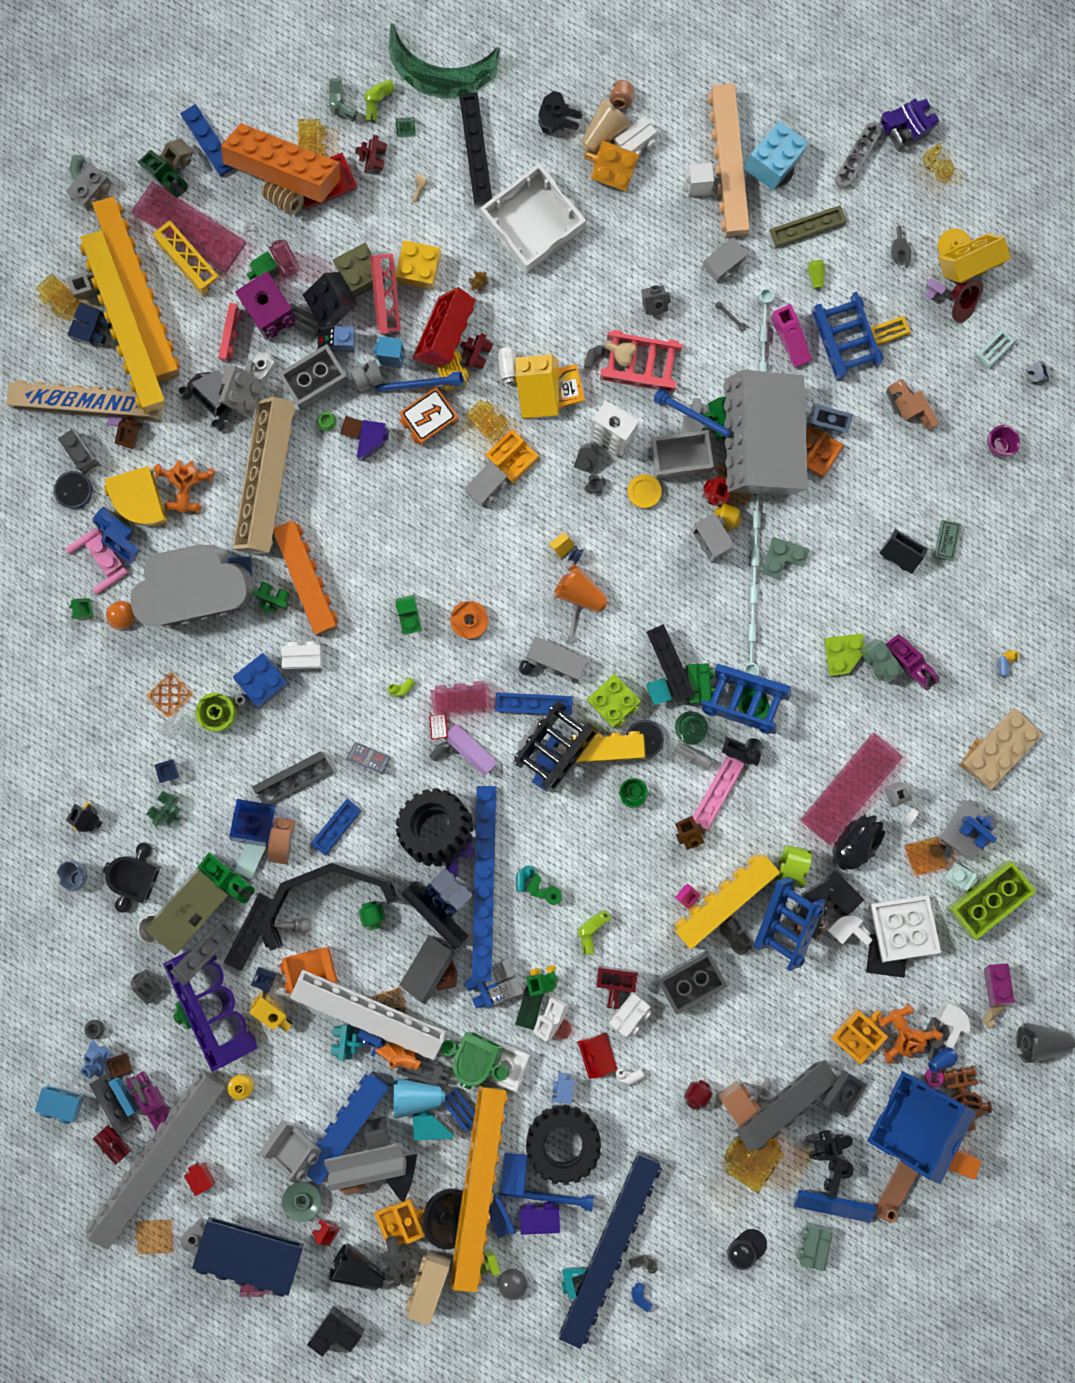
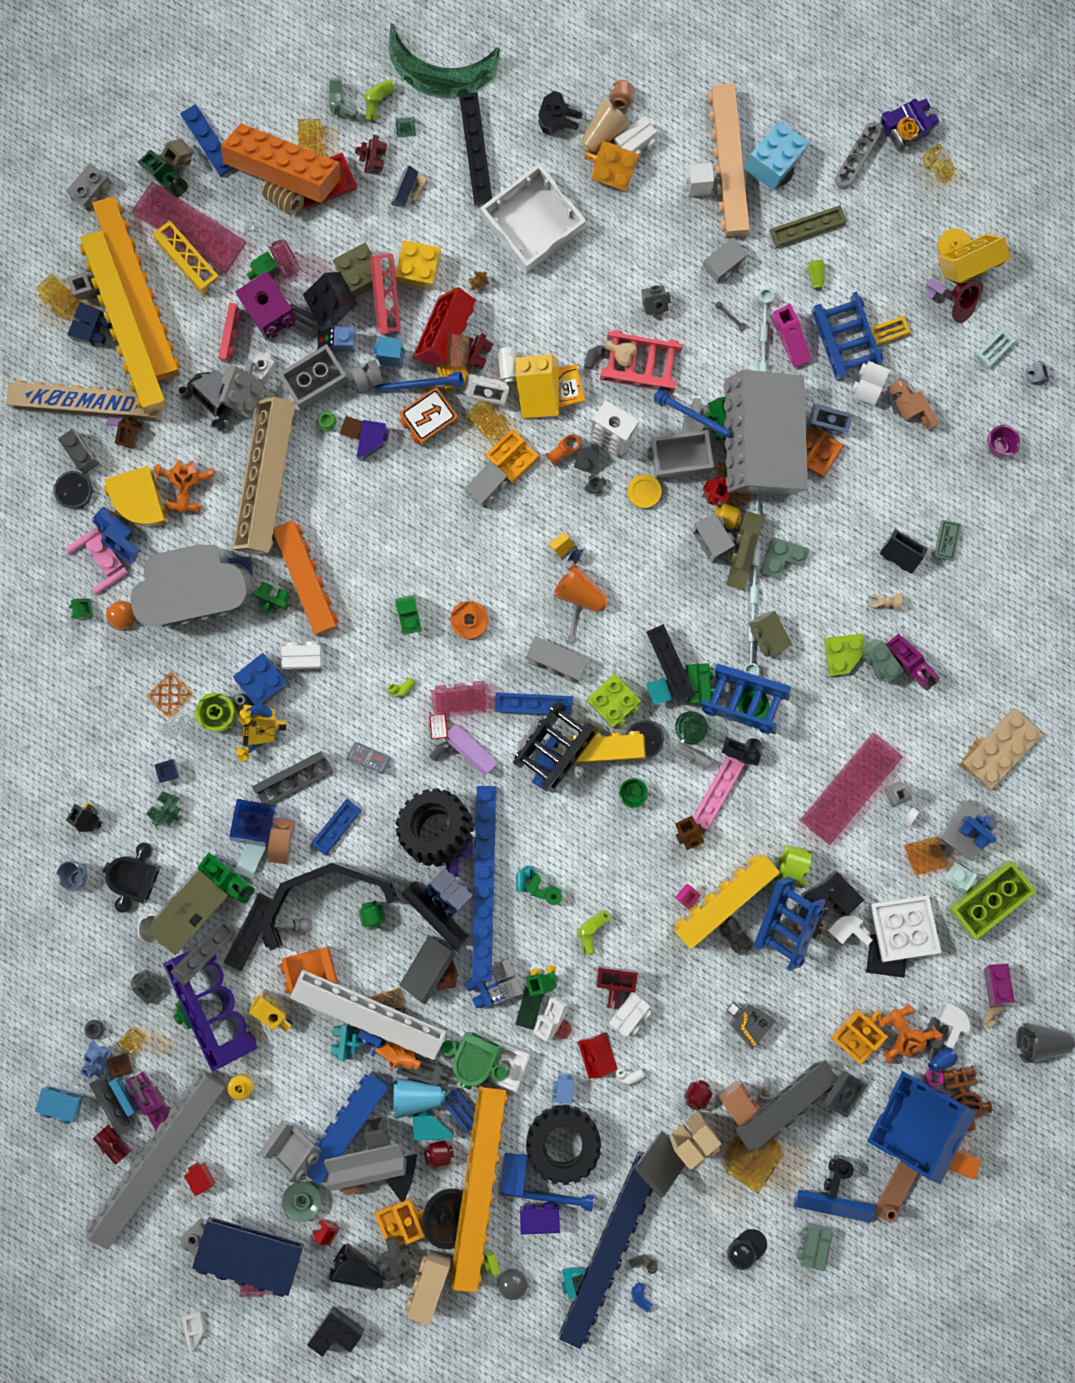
(75, 163): sand green arm -> none
(132, 1040): none -> clear yellow leg
(154, 1236): clear orange piece -> none
(193, 1329): none -> white tile
(257, 728): none -> torso
(263, 979): dark blue tile -> none
(404, 186): none -> dark blue slope
(438, 1154): none -> dark red head
(458, 351): none -> clear orange piece
(486, 389): none -> white brick
(500, 1217): blue panel -> none
(526, 668): black hinge -> none
(562, 450): none -> orange connector
(660, 1165): none -> dark grey tile
(691, 982): dark grey brick -> none
(695, 1147): none -> tan piece
(744, 550): none -> olive bracket
(749, 1023): none -> dark grey torso
(770, 634): none -> olive brick
(828, 1145): black hinge -> none
(858, 842): black head -> none
(870, 383): none -> white brick
(896, 602): none -> tan piece
(901, 246): dark grey hand -> none
(907, 129): none -> light orange plate
(1005, 660): arm -> none

